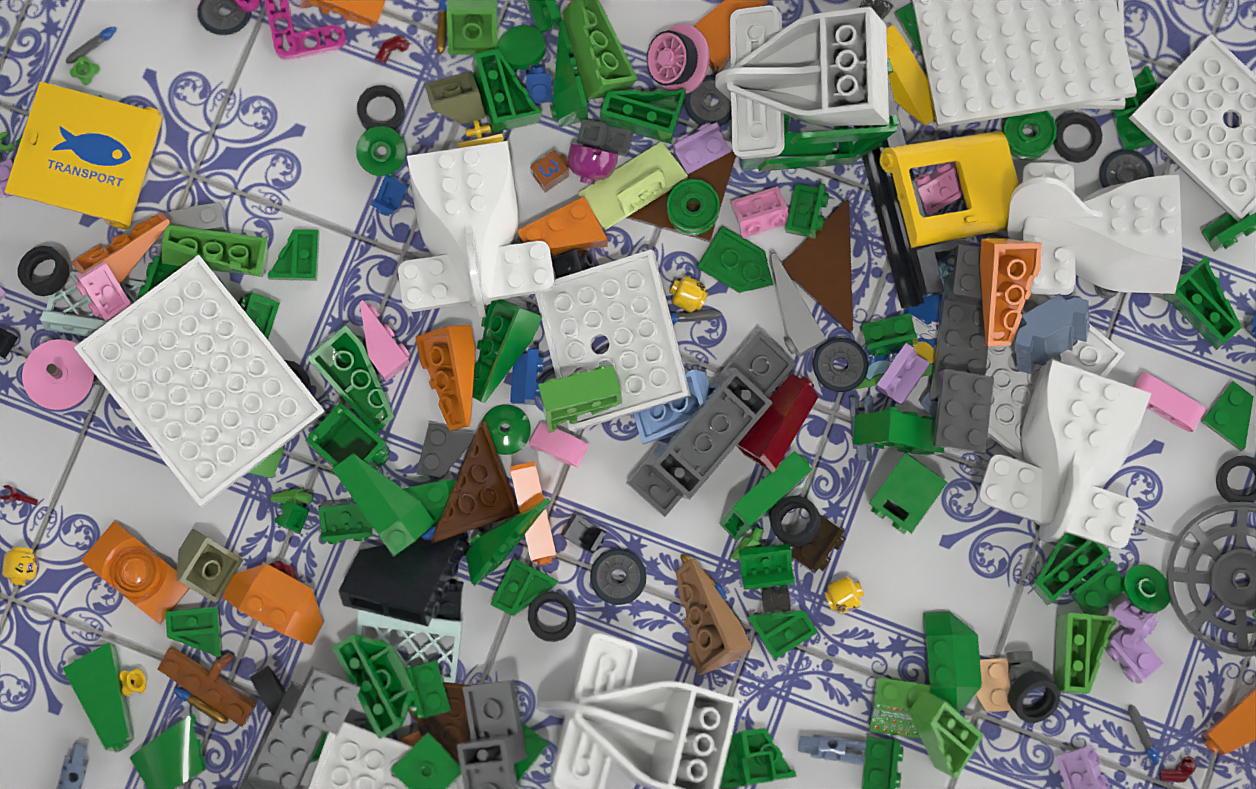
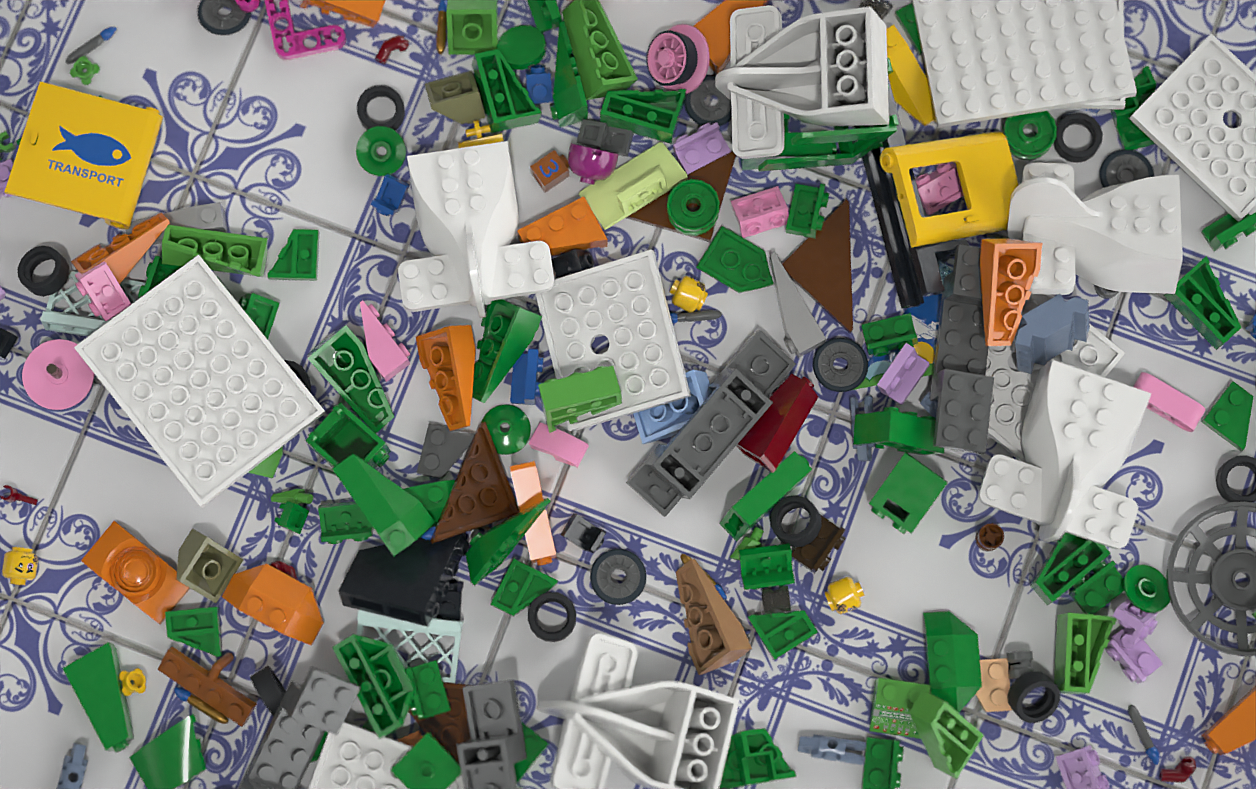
(989, 533): none -> reddish brown wheel

